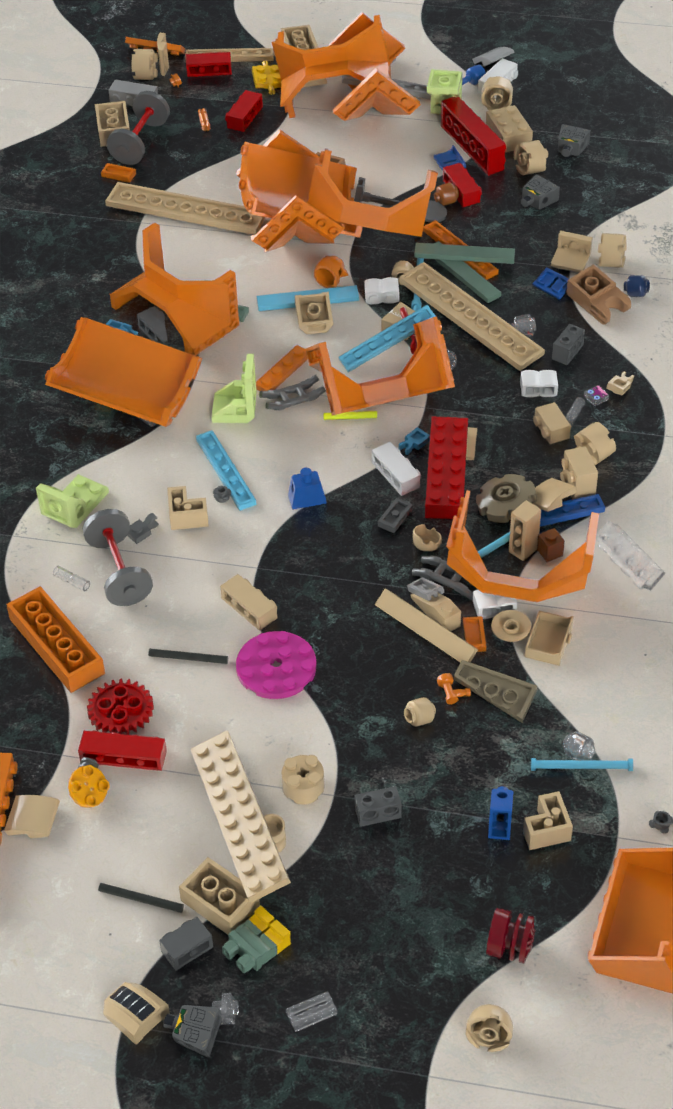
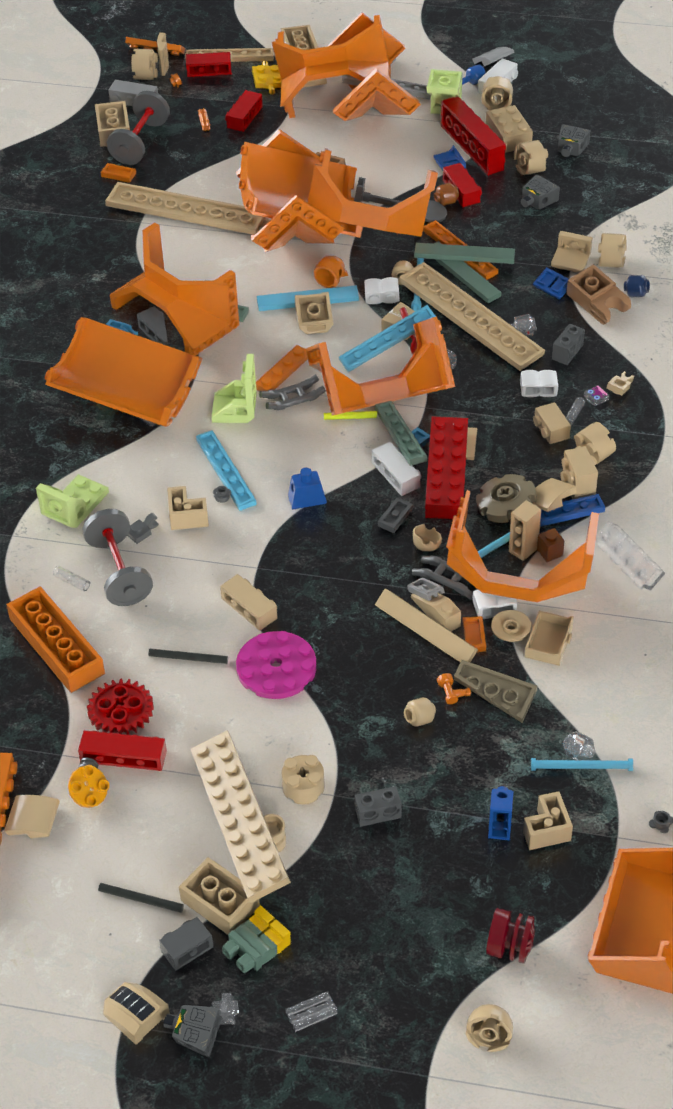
(401, 433): none -> sand green tile

